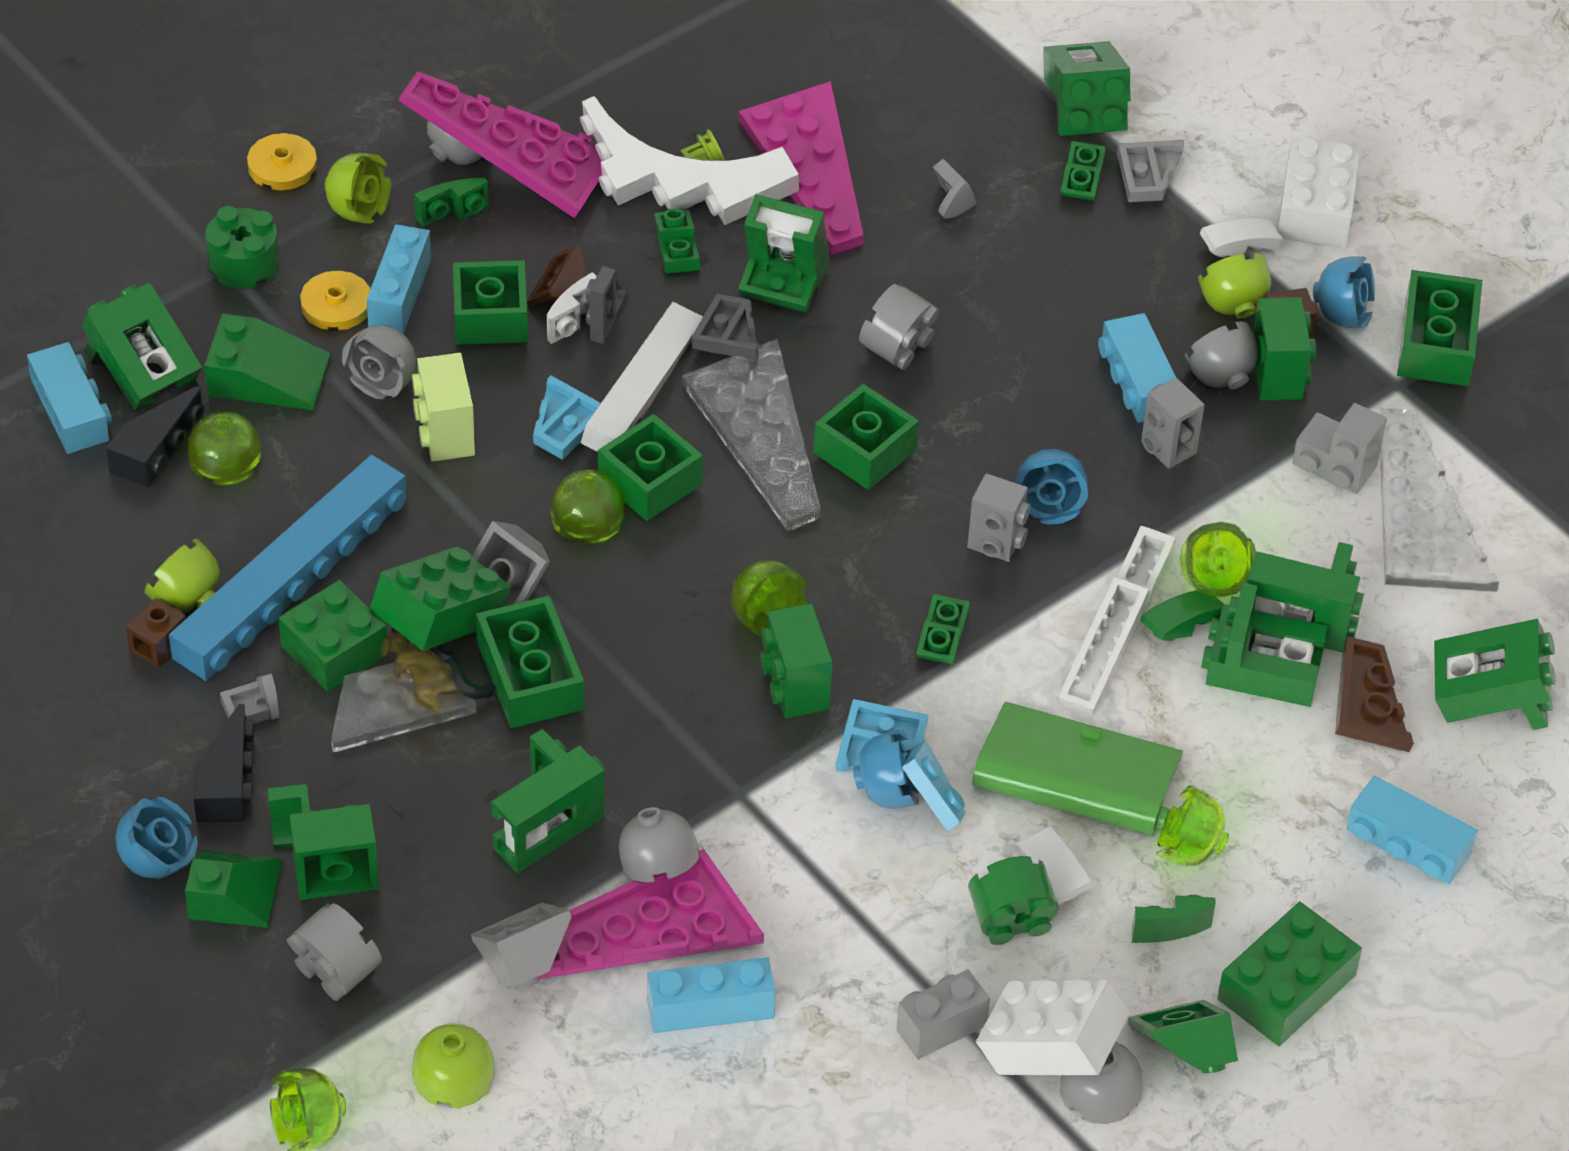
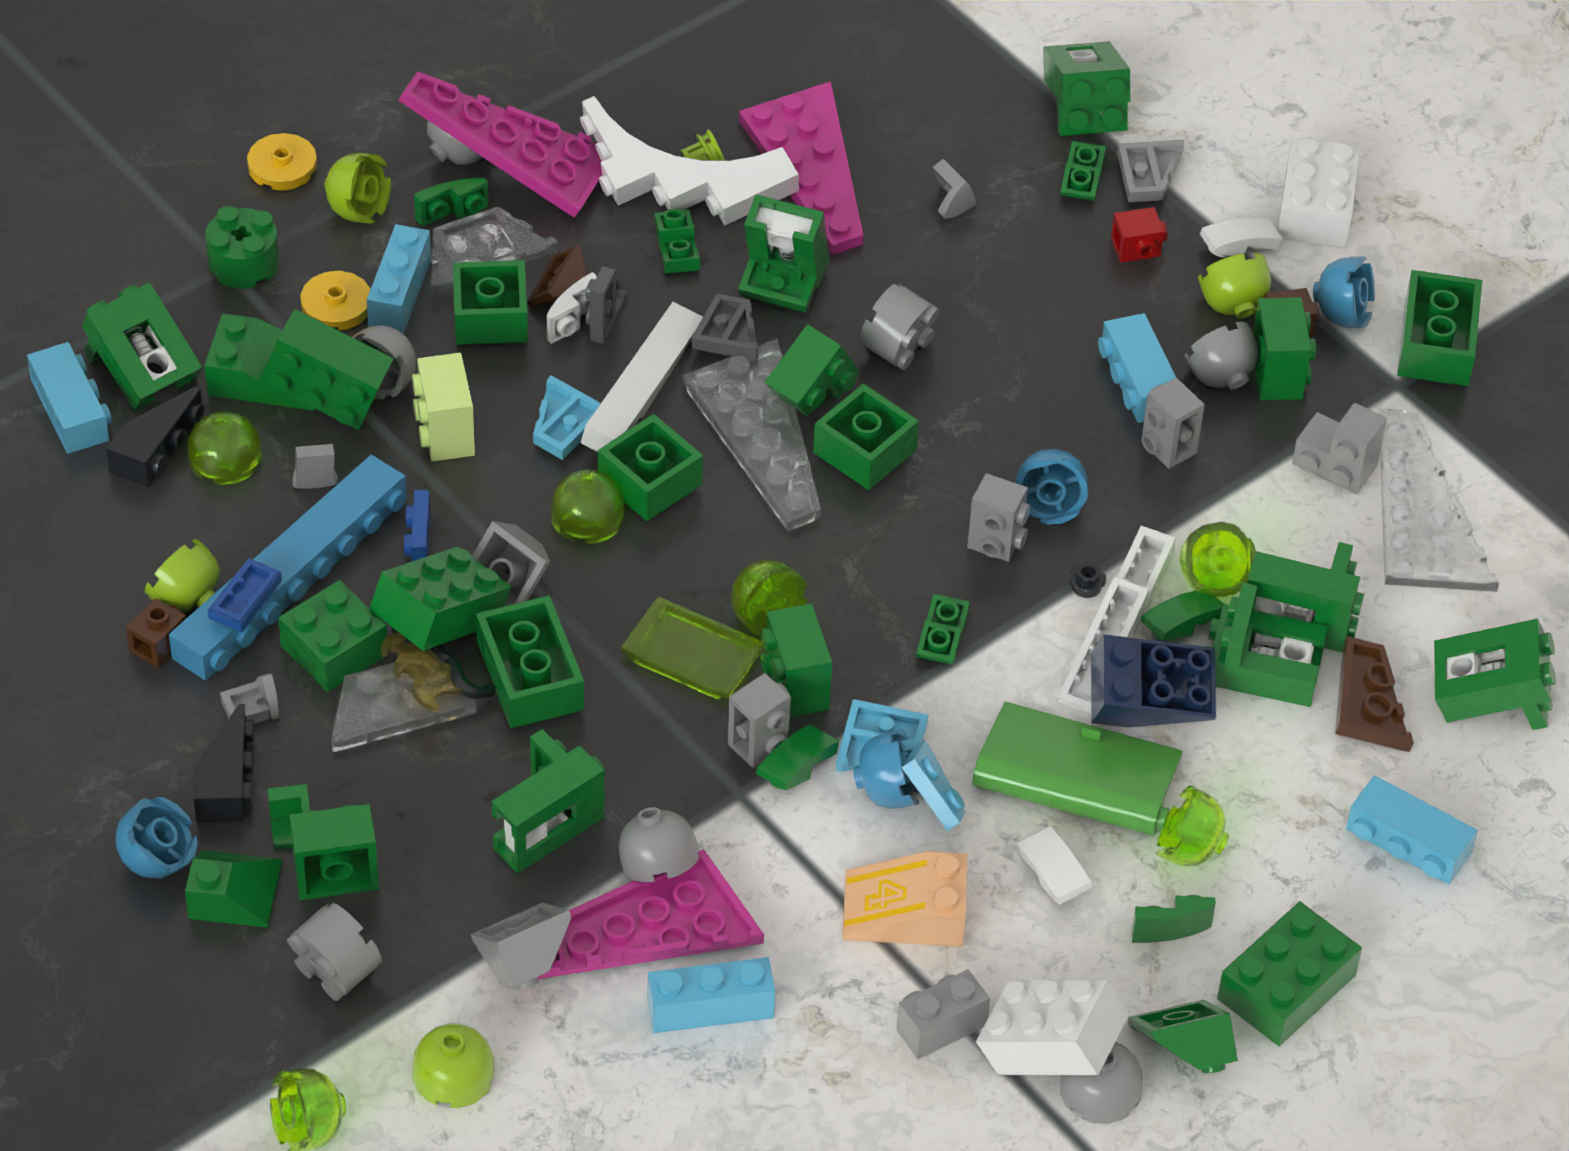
(244, 595): none -> blue plate
(314, 467): none -> light grey tile
(326, 369): none -> green brick
(418, 519): none -> blue plate
(483, 238): none -> clear wing
(692, 649): none -> clear neon green piece
(758, 719): none -> light grey brick
(794, 758): none -> green slope
(810, 370): none -> green brick
(908, 900): none -> light nougat slope
(1013, 899): green brick -> none
(1087, 580): none -> black plate
(1138, 234): none -> red brick
(1151, 682): none -> dark blue slope

